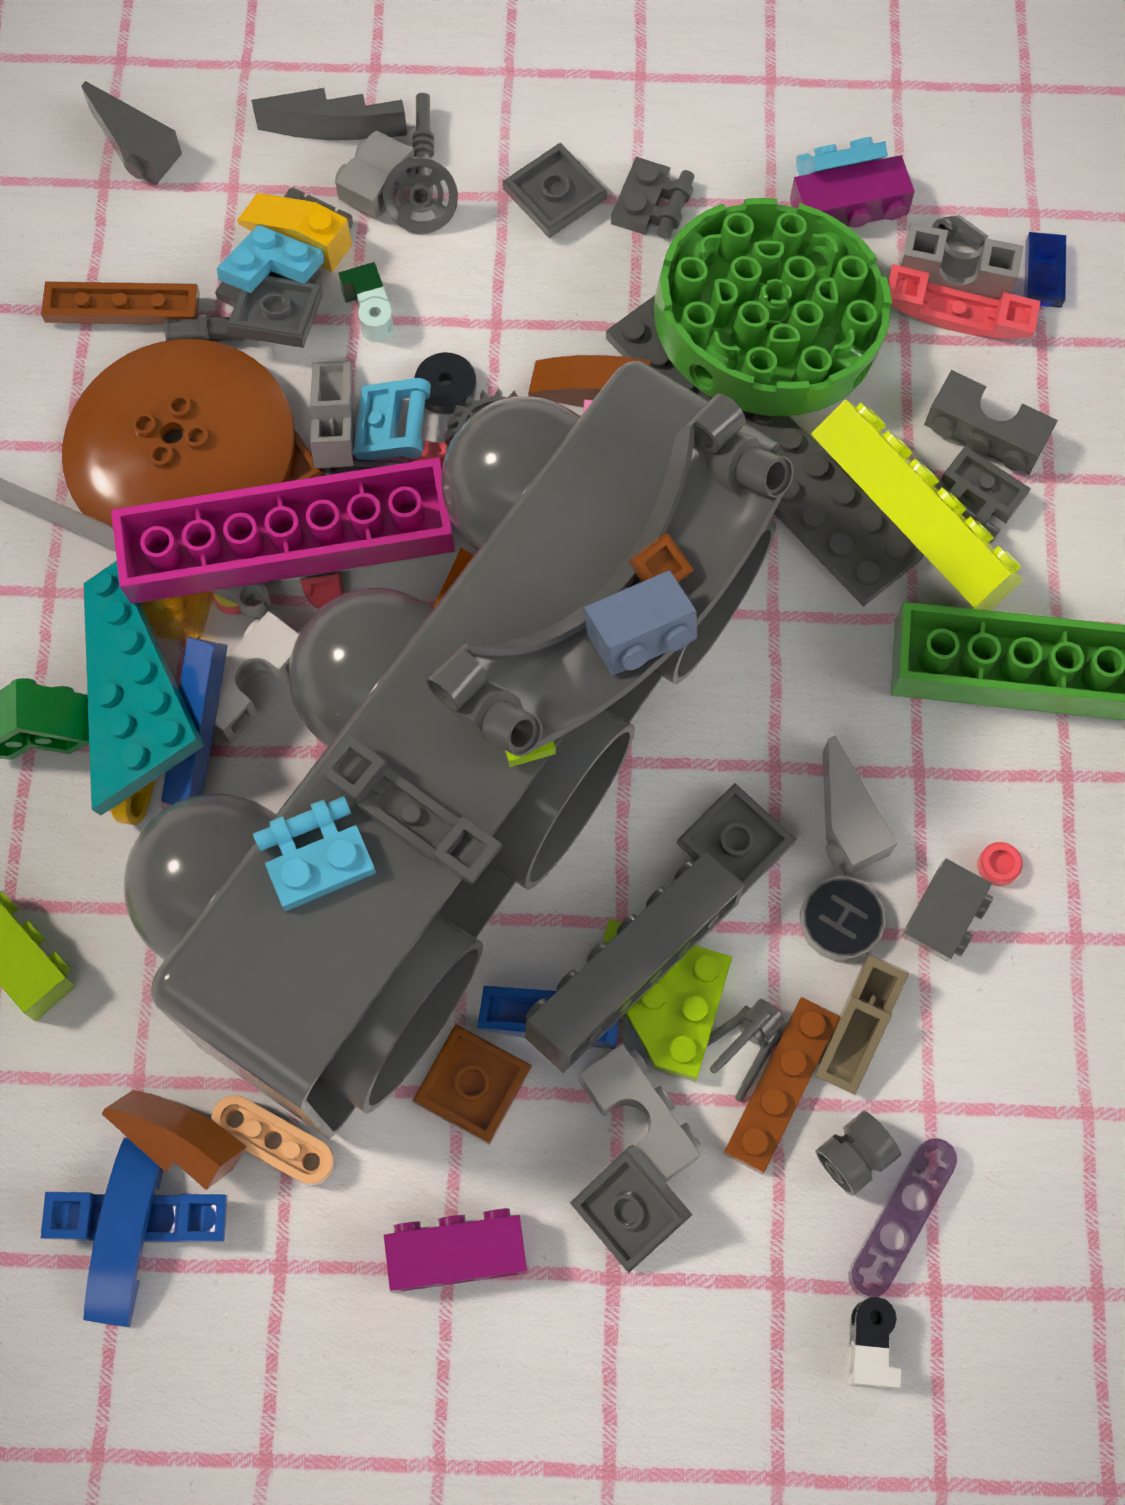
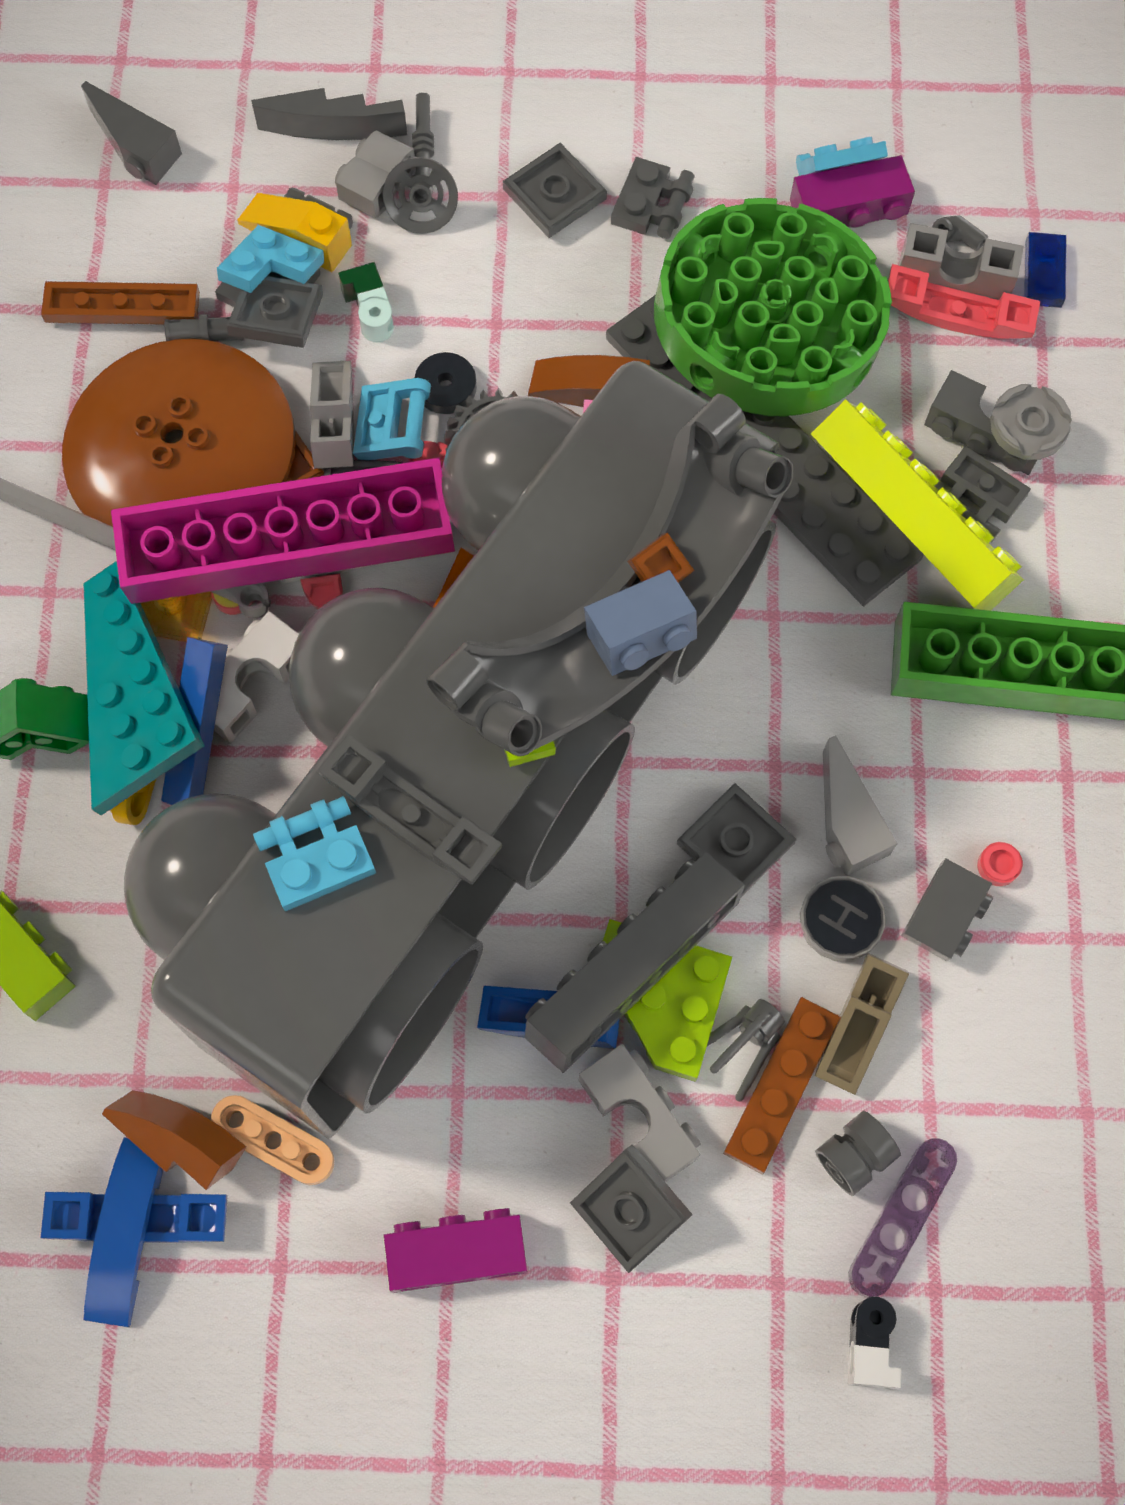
(472, 1084): dark orange tile -> none
(1030, 422): none -> light grey tile

